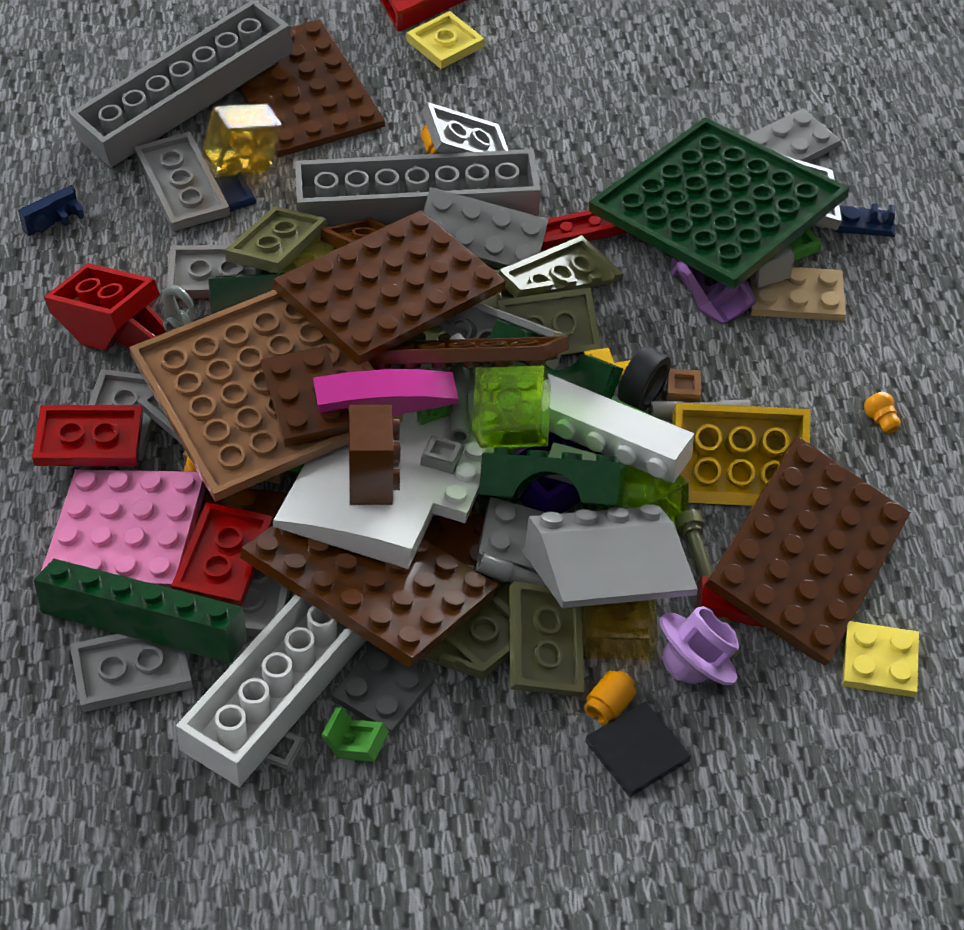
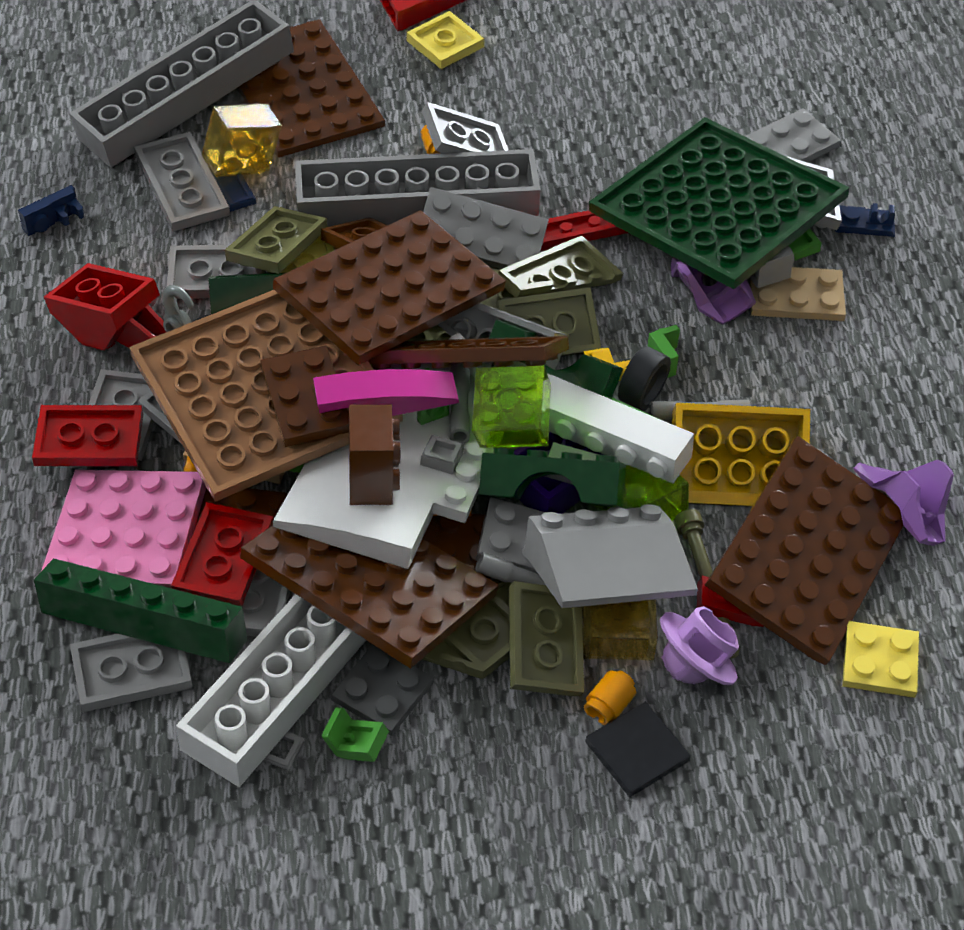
(665, 341): none -> bright green bracket
(684, 385): medium nougat plate -> none
(882, 410): light orange piece -> none
(919, 495): none -> medium lavender piece

